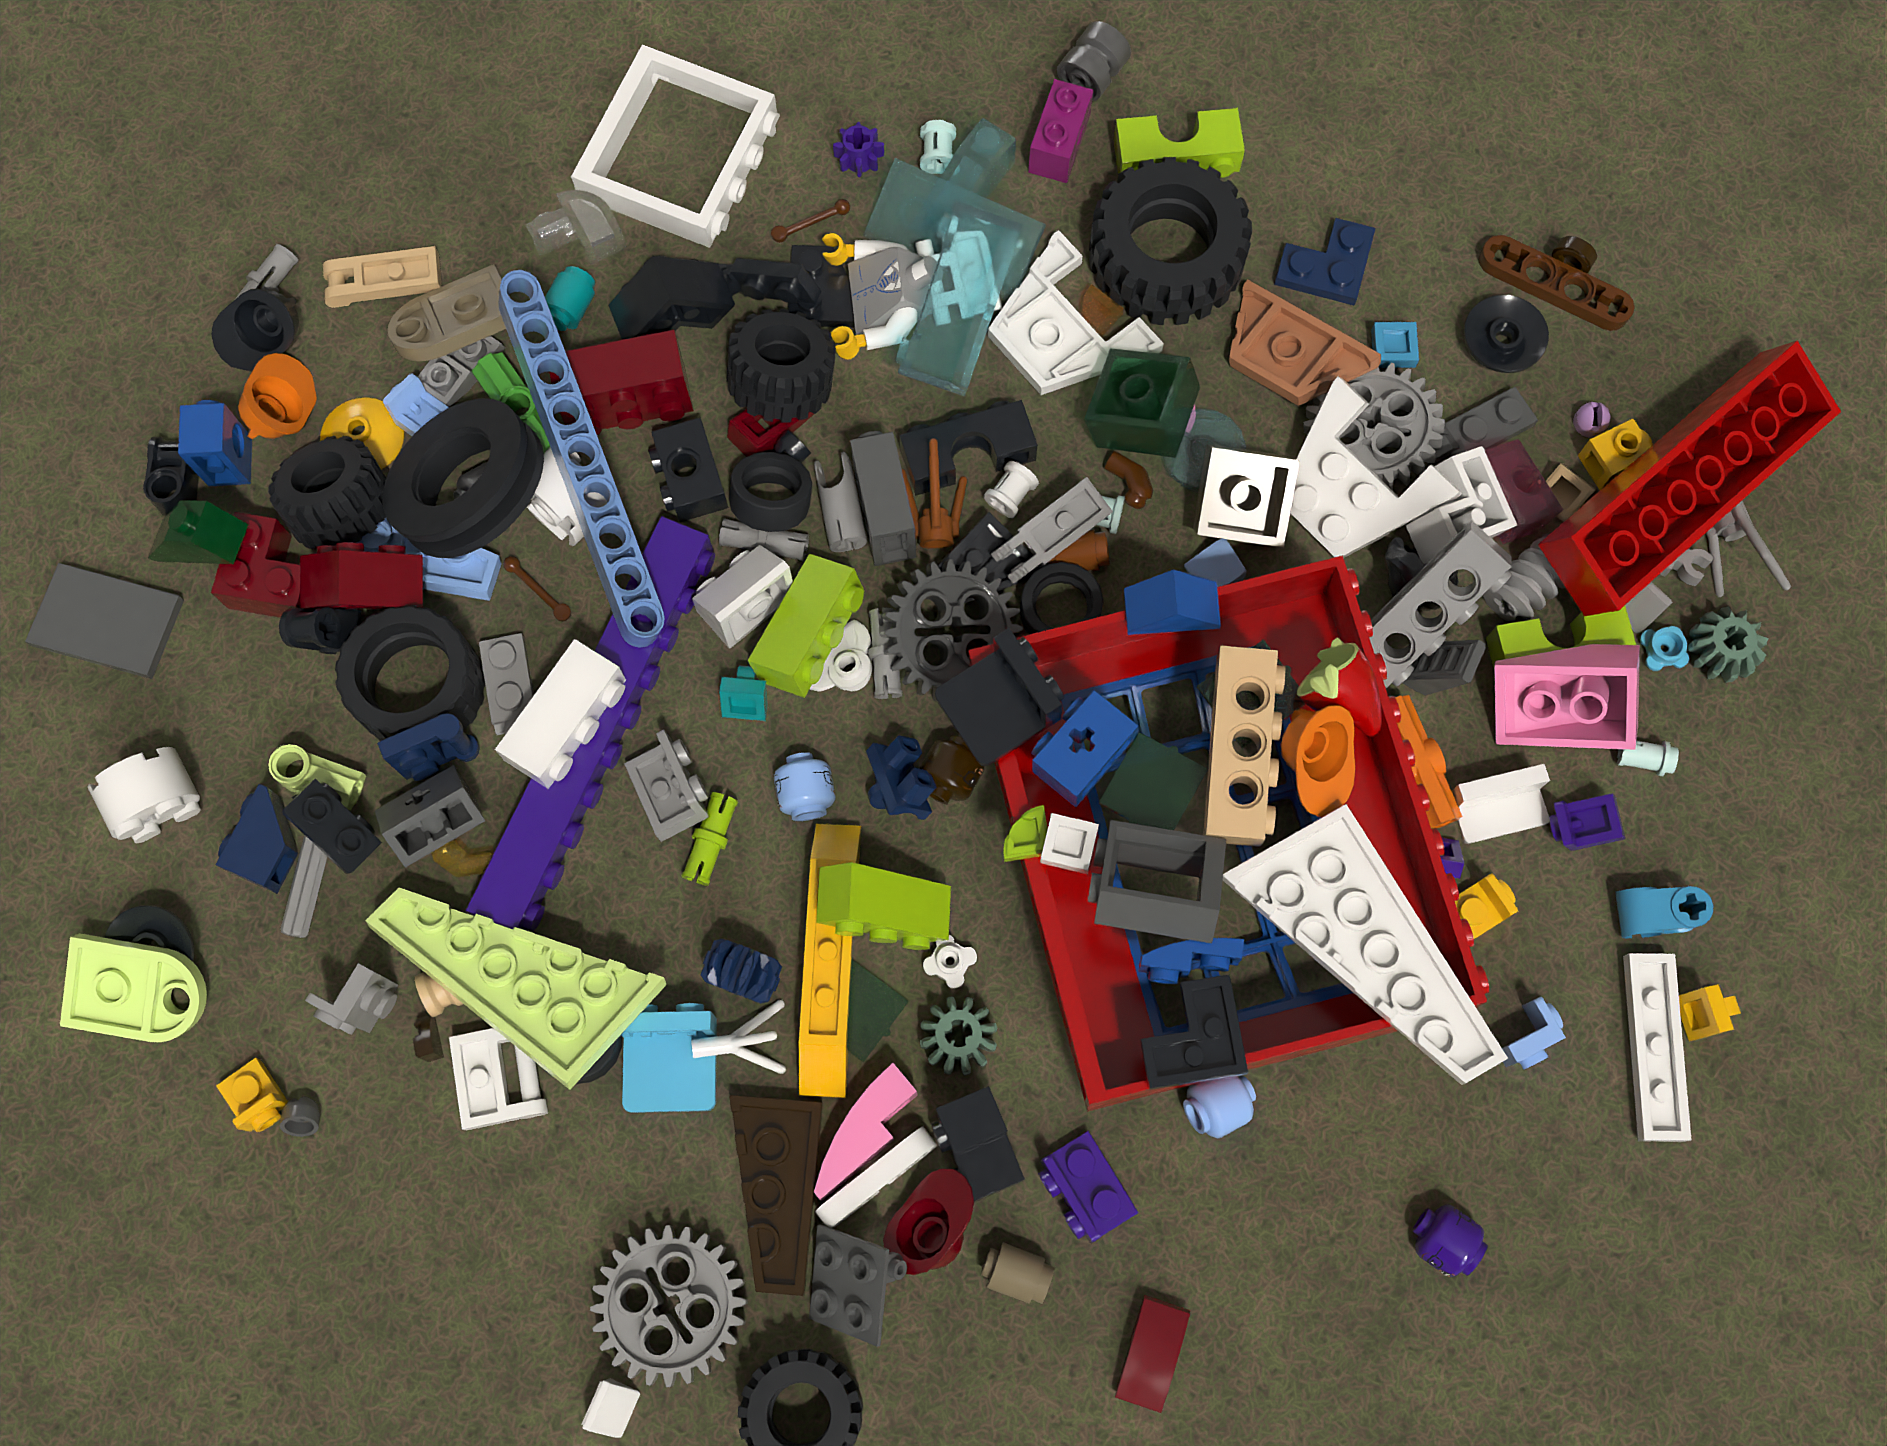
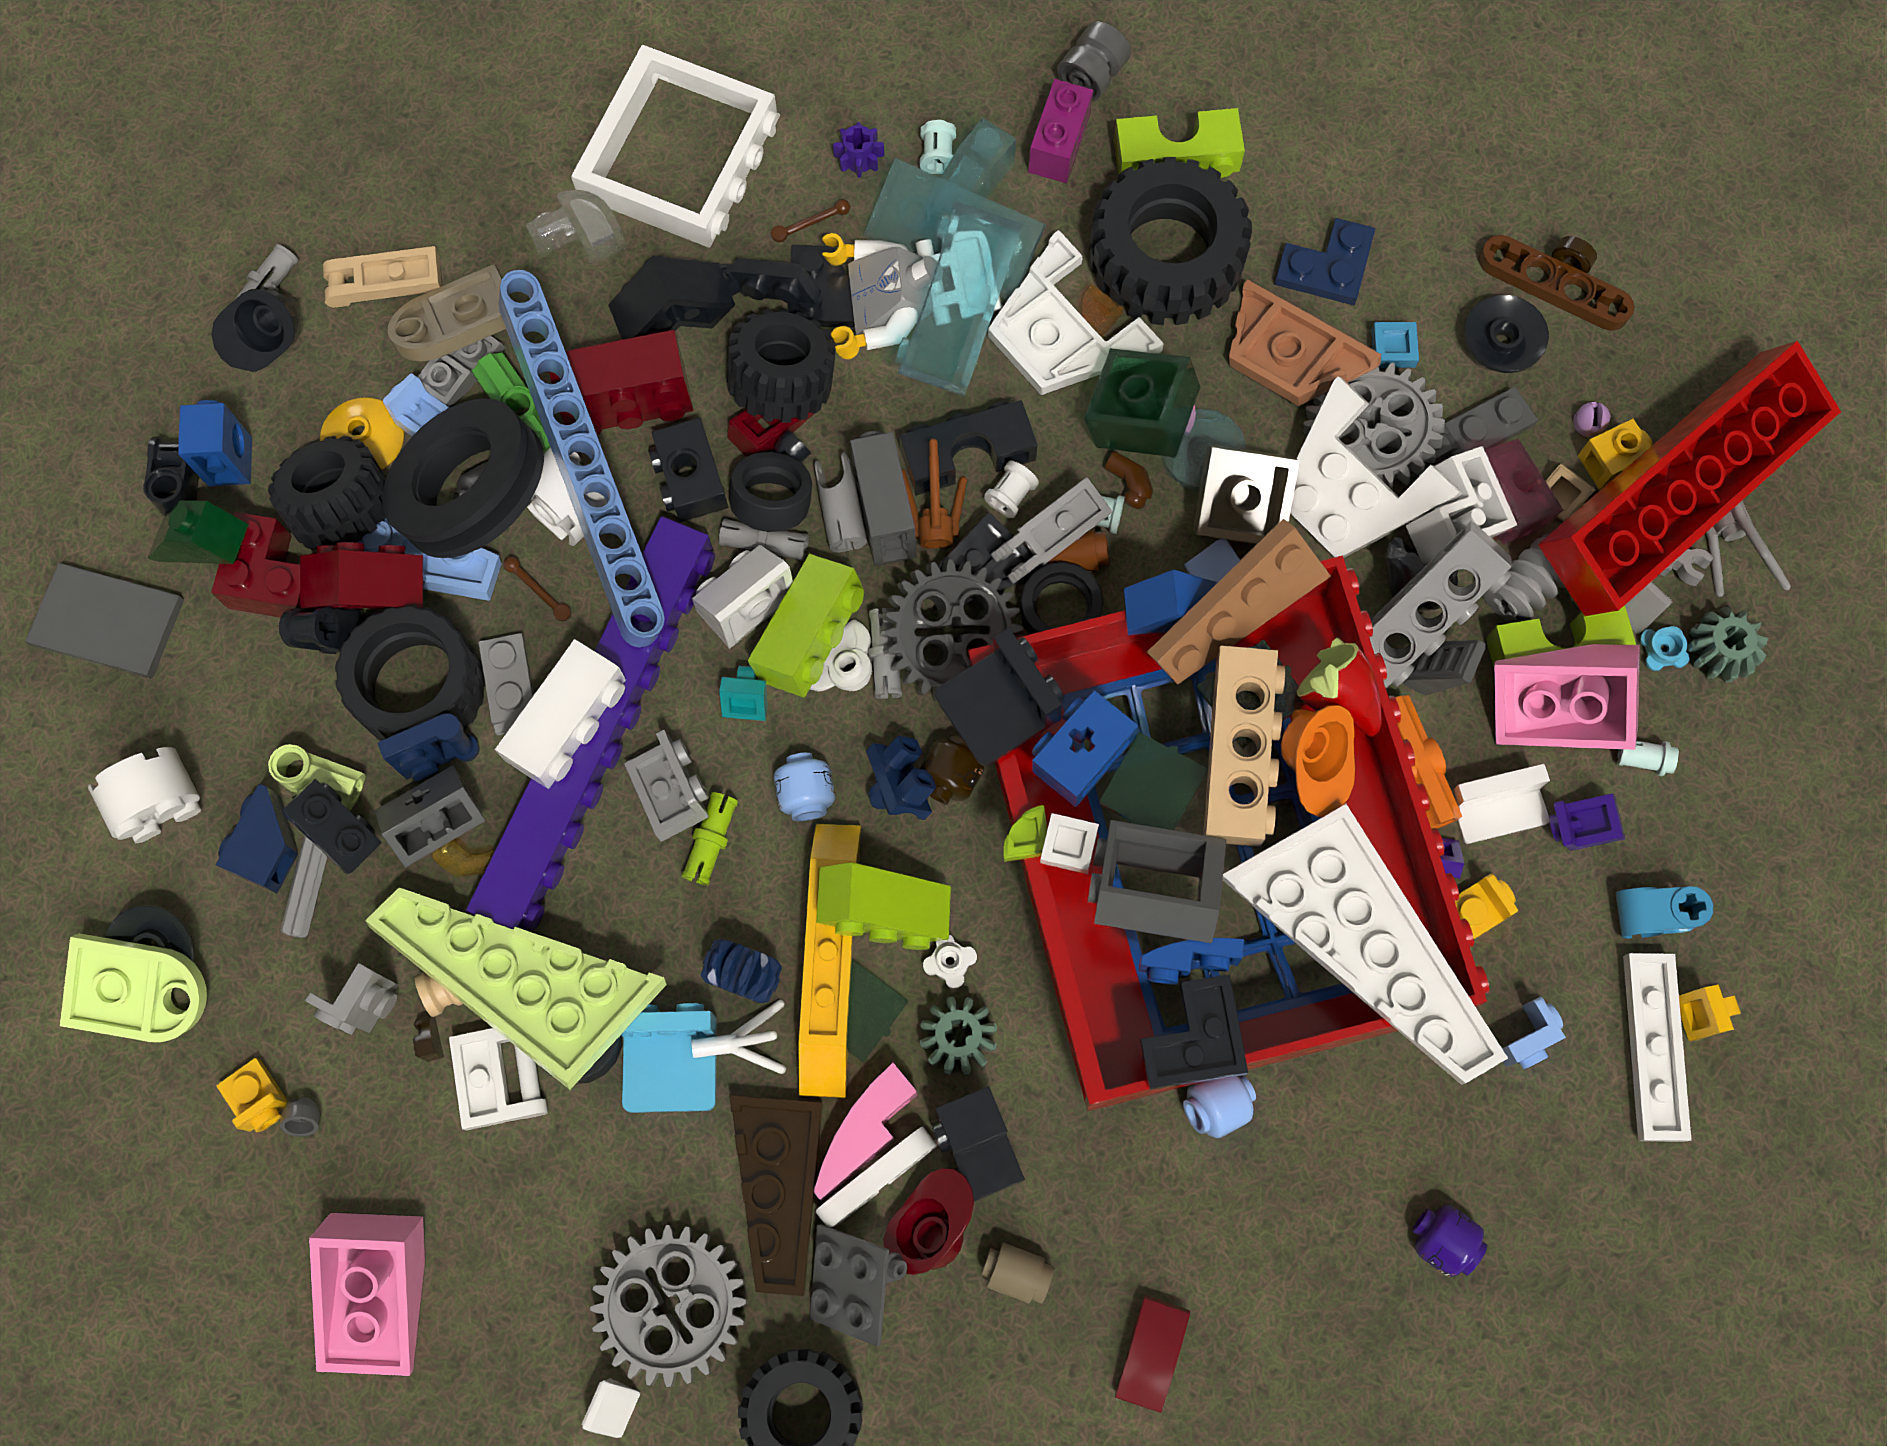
(277, 397): orange piece -> none
(367, 1292): none -> bright pink slope
(570, 297): teal brick -> none
(1087, 1187): dark purple bracket -> none
(1248, 596): none -> medium nougat wing

